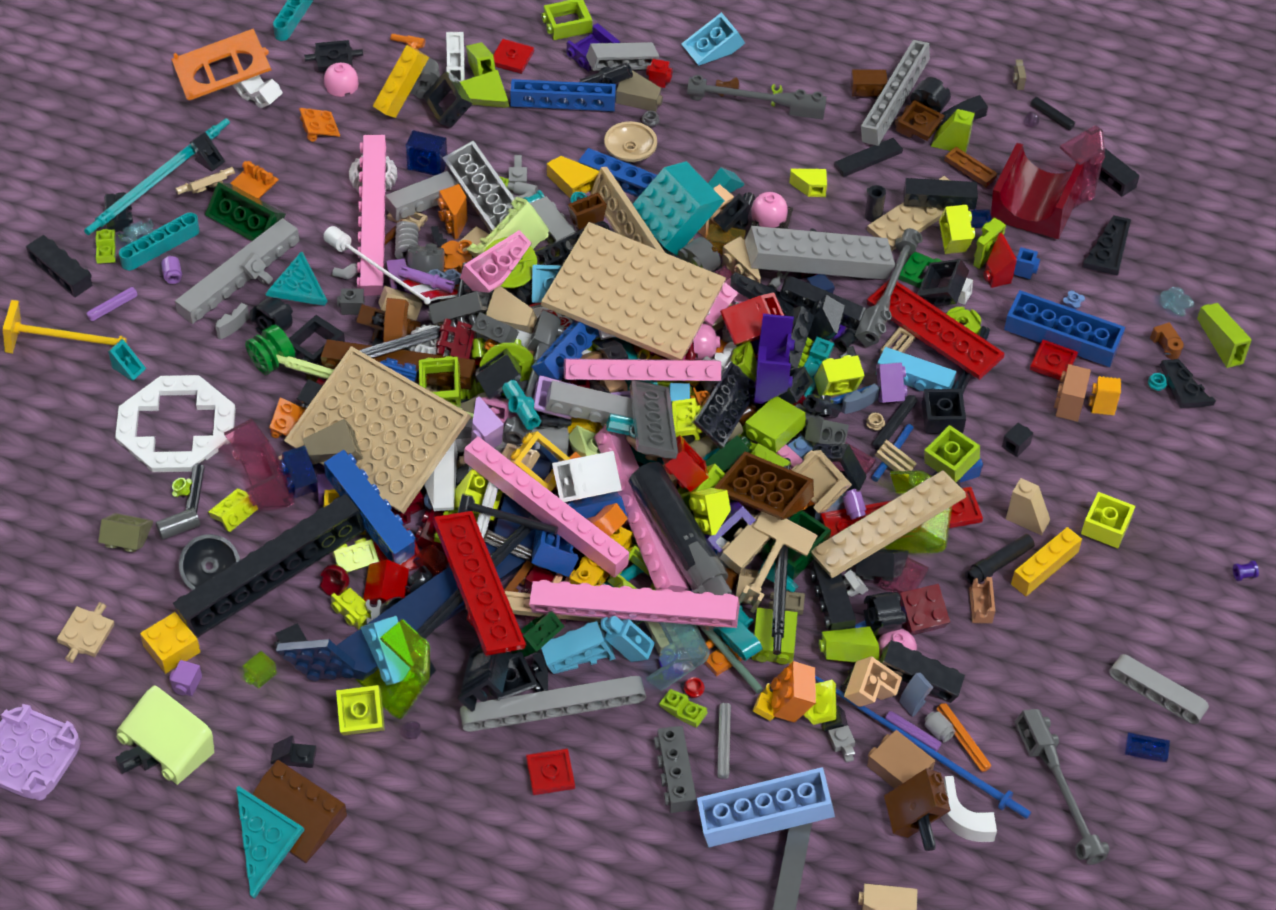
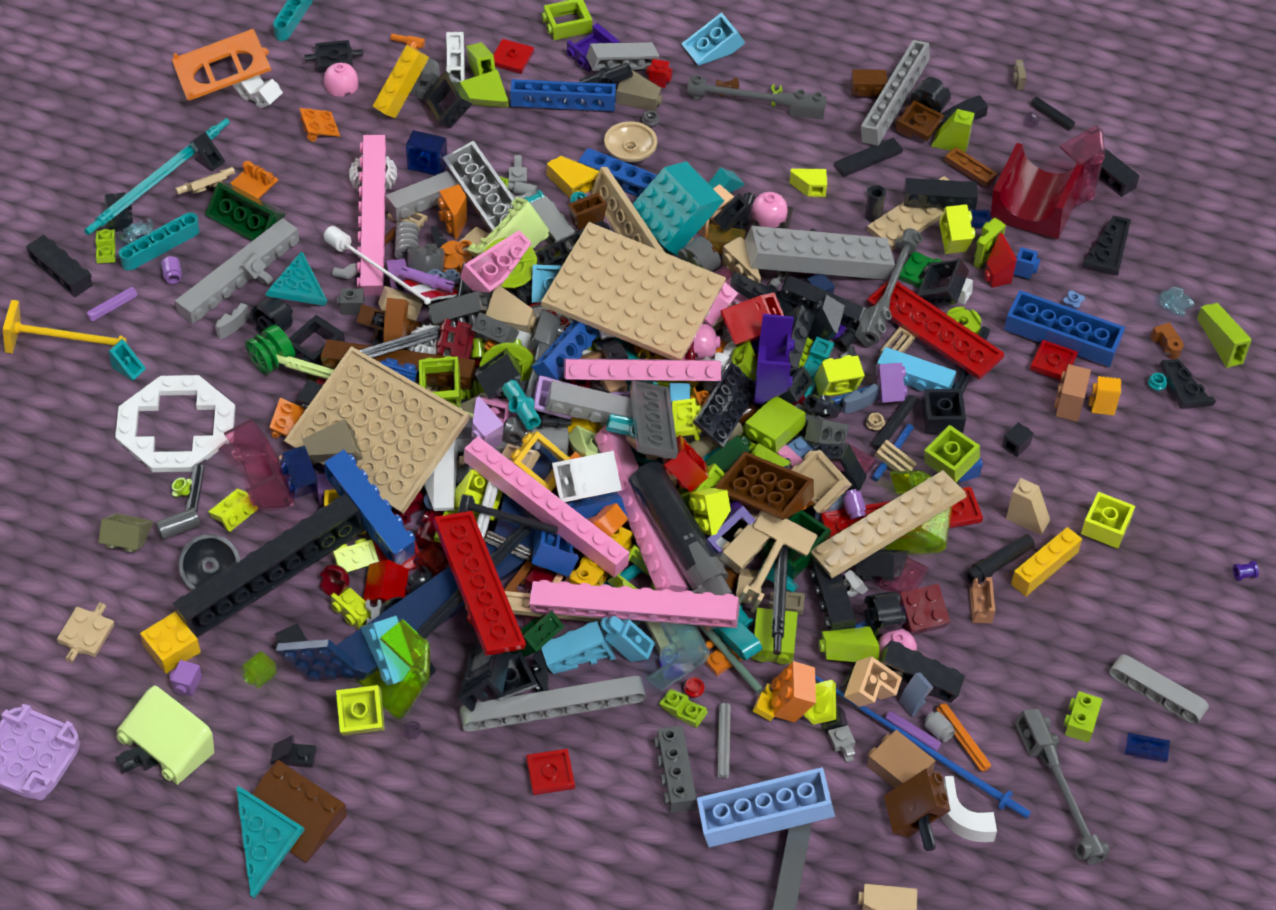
(1083, 716): none -> lime brick

